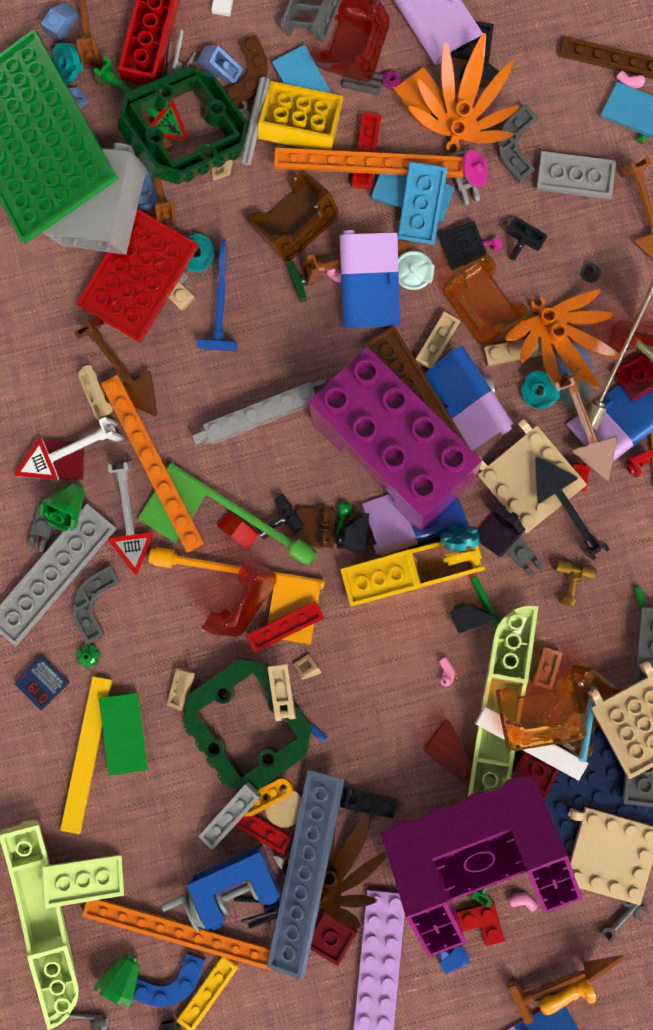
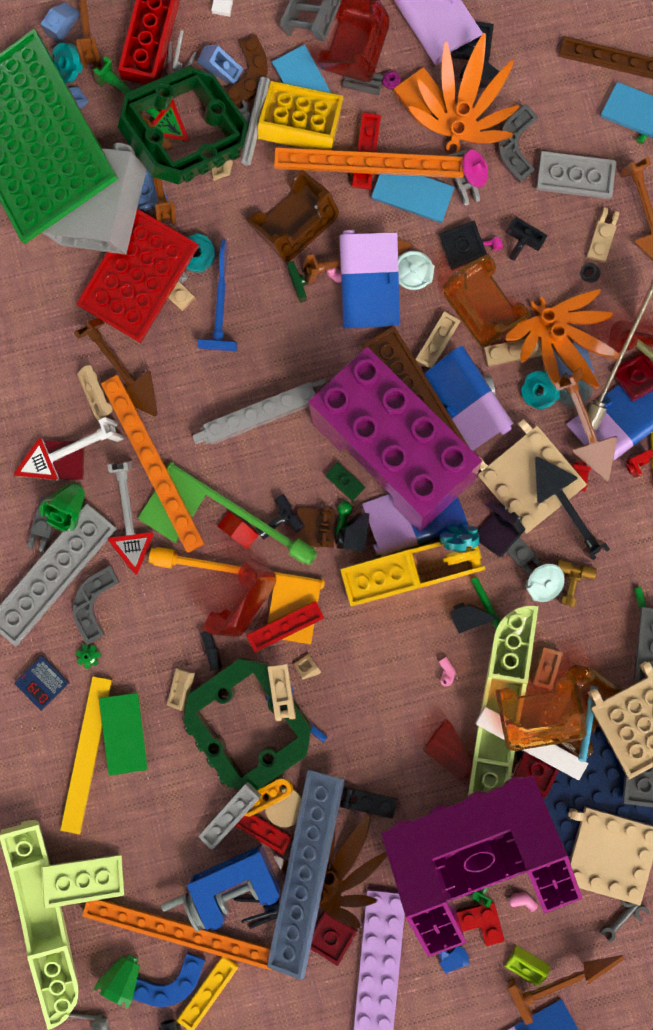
(211, 650): none -> black pin
(345, 481): none -> dark green plate
(422, 203): dark azure tile -> none
(527, 966): none -> lime slope
(545, 582): none -> light aqua piece
(552, 1003): light orange piece -> none
(602, 237): none -> tan hinge
(634, 81): bright pink arm -> none

